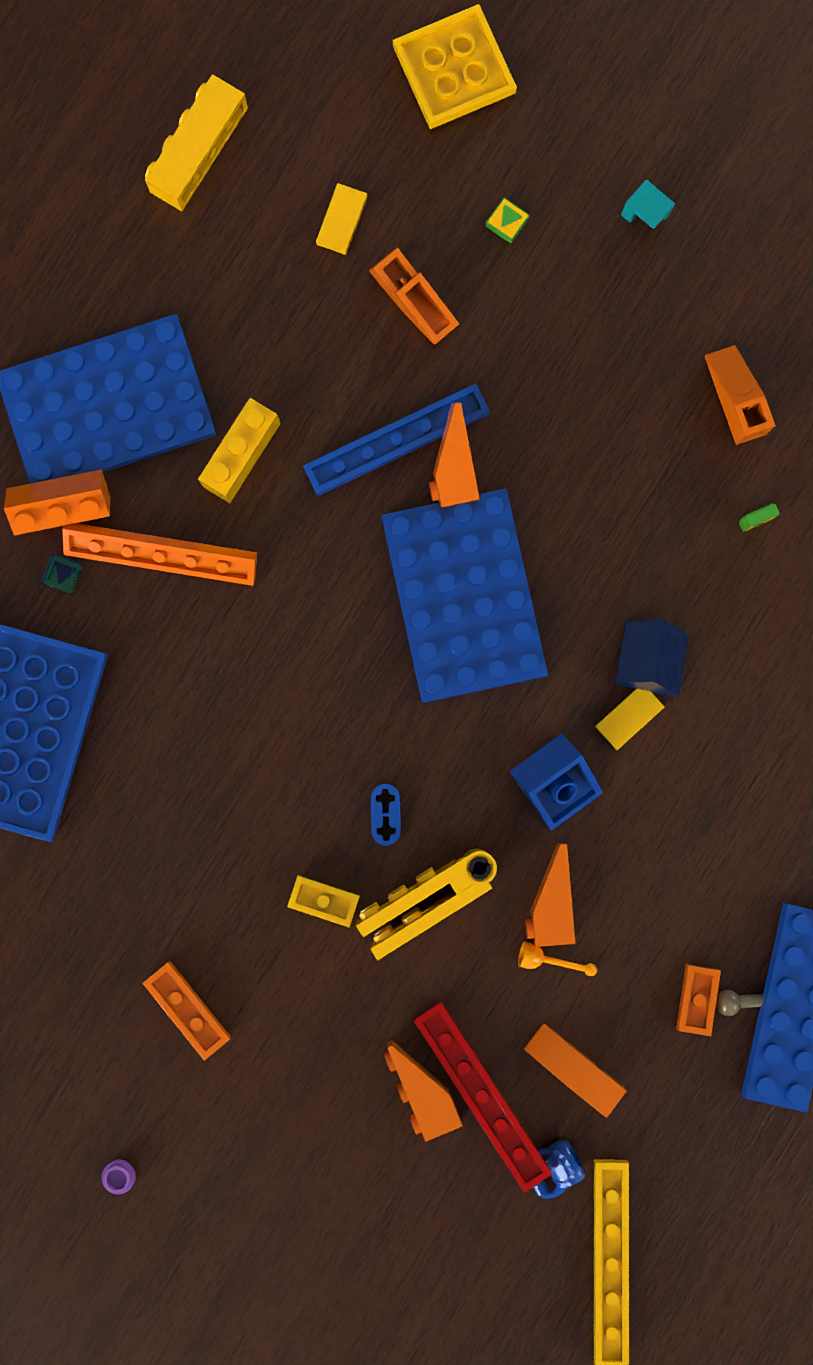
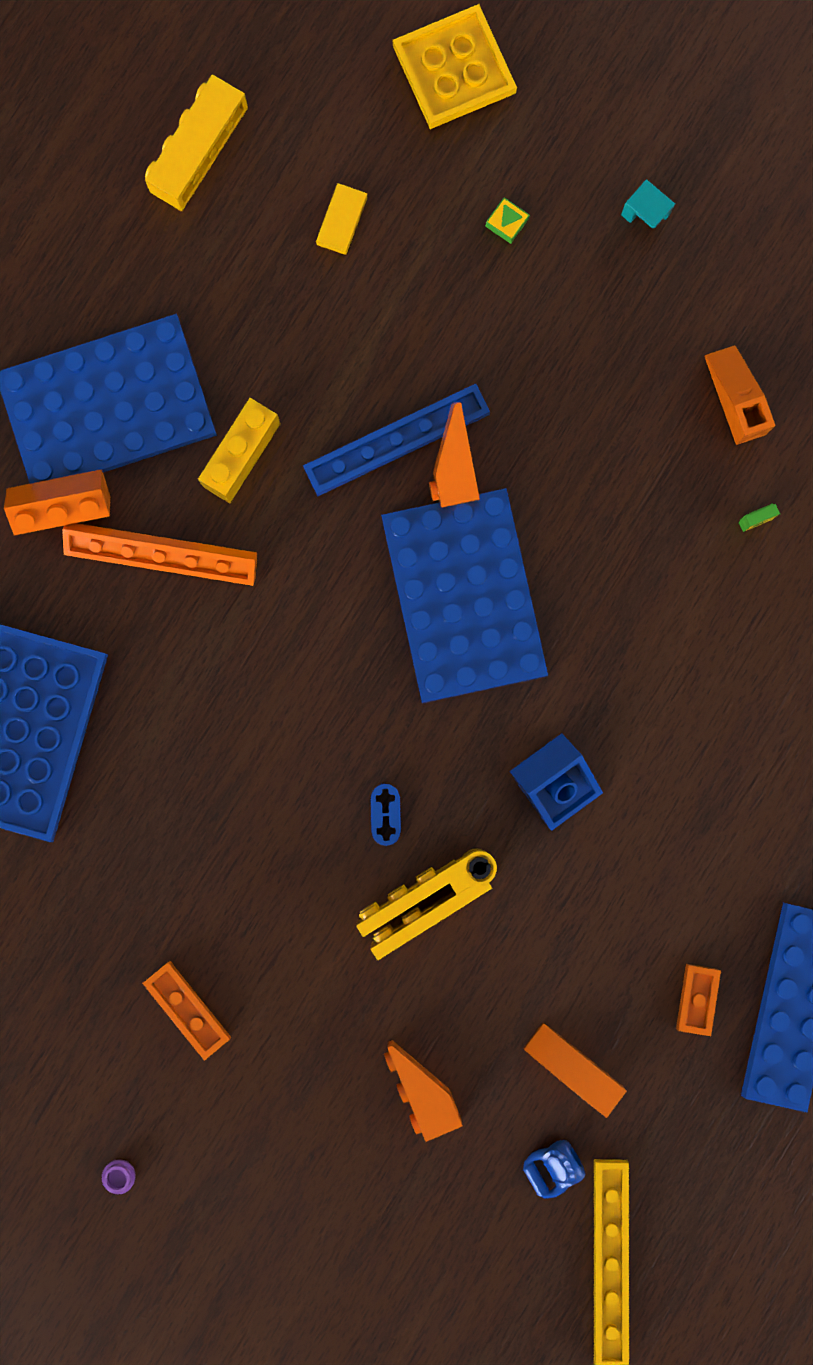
(62, 574): tile -> none
(323, 901): yellow plate -> none
(414, 296): orange slope -> none
(483, 1097): red plate -> none
(532, 957): light orange hinge -> none
(552, 909): orange slope -> none
(629, 717): yellow tile -> none
(652, 657): dark blue slope -> none
(730, 1003): dark tan bar -> none

